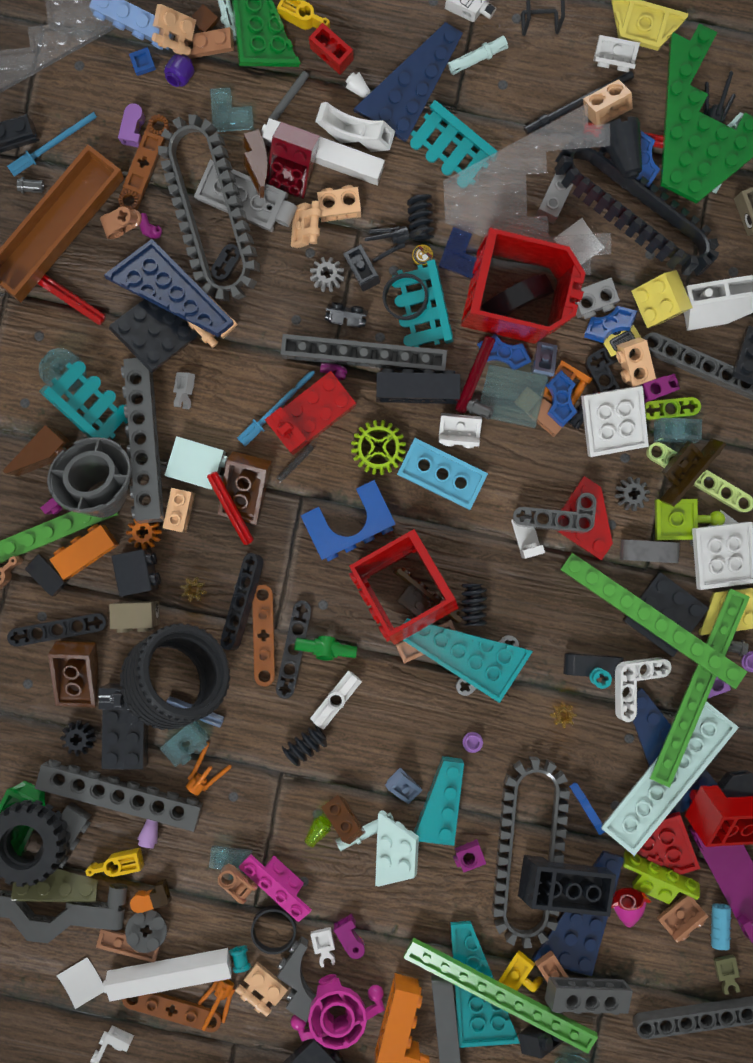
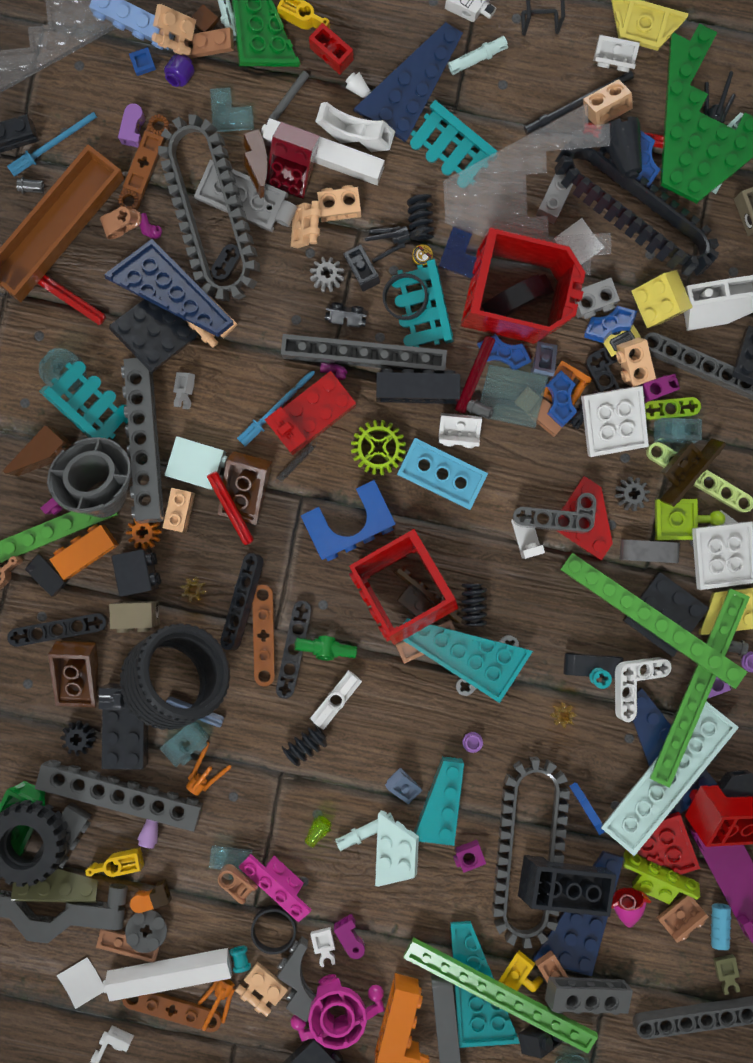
(343, 819): reddish brown brick -> none

